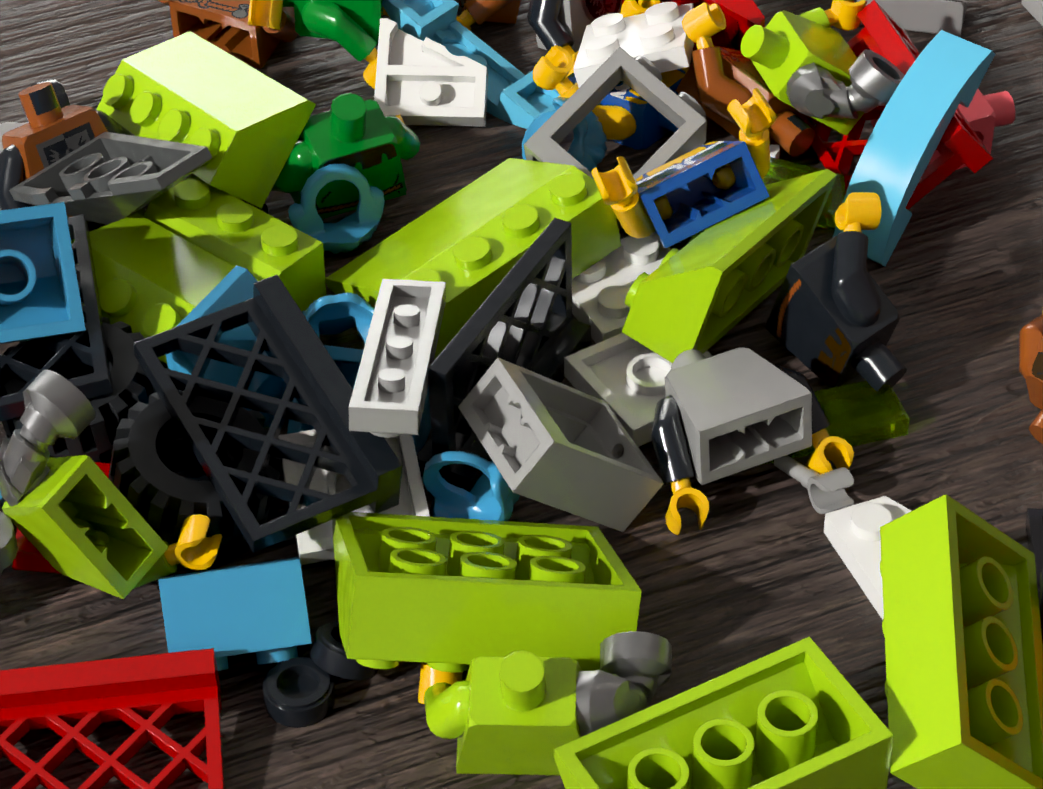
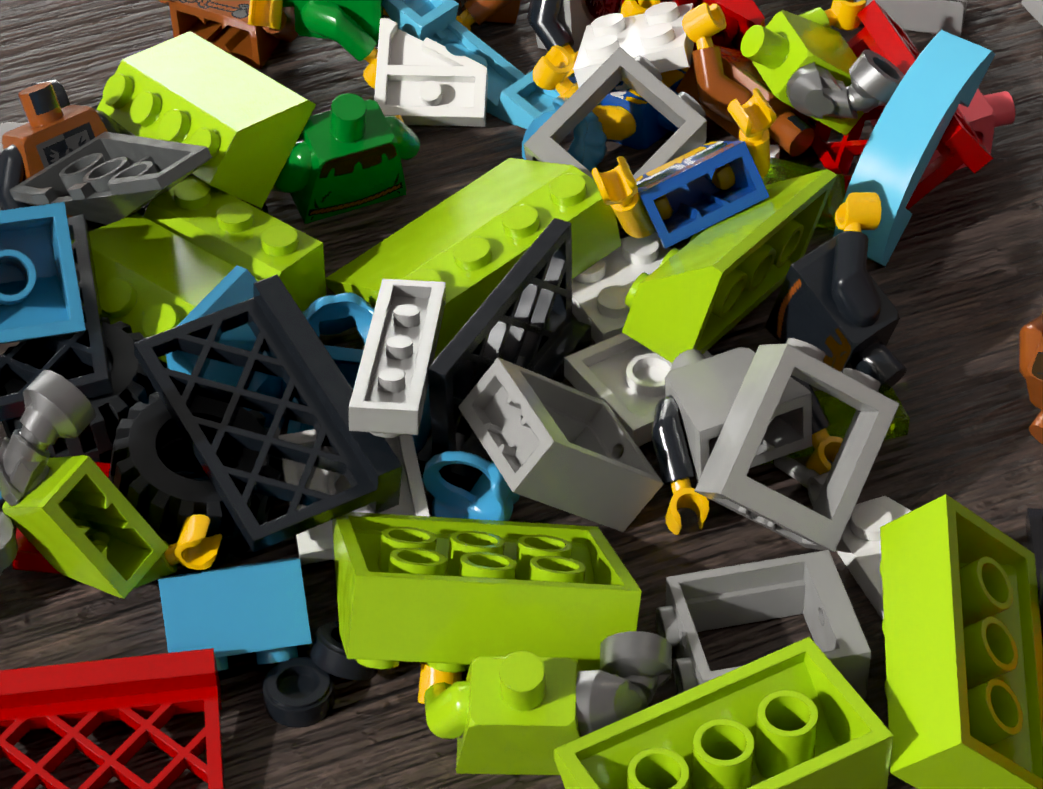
(353, 229): dark azure piece -> none
(727, 468): none -> light grey window
(758, 593): none -> light grey window

